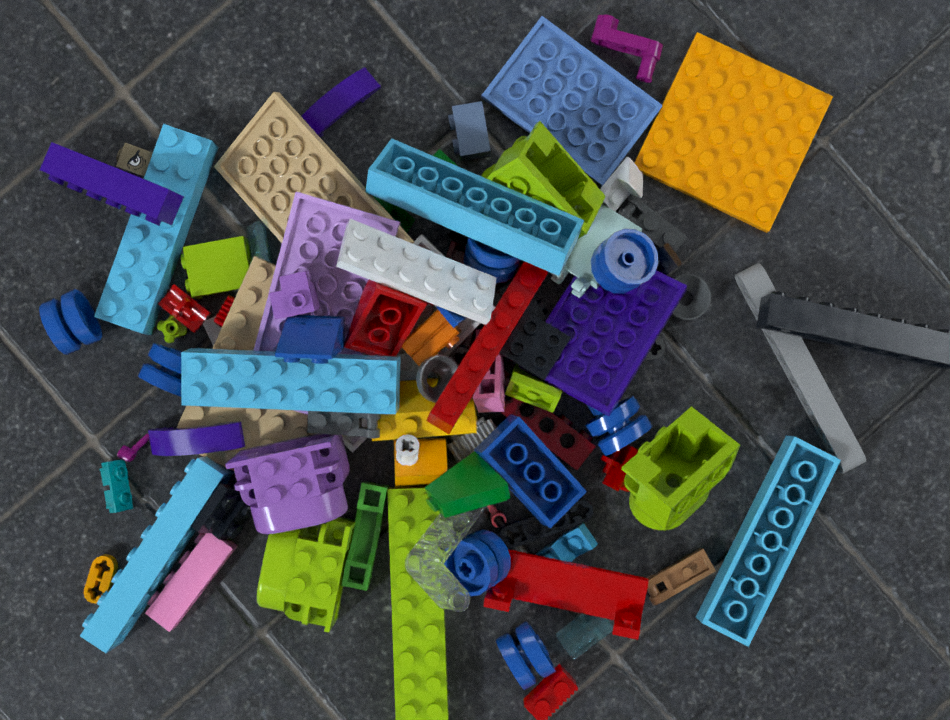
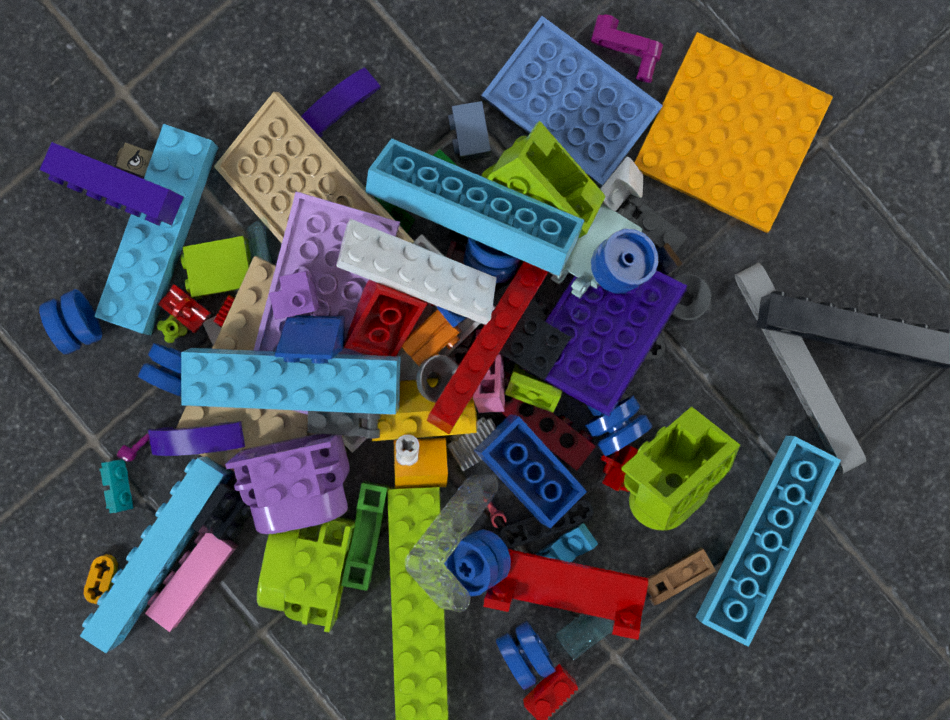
(466, 487): green slope -> none

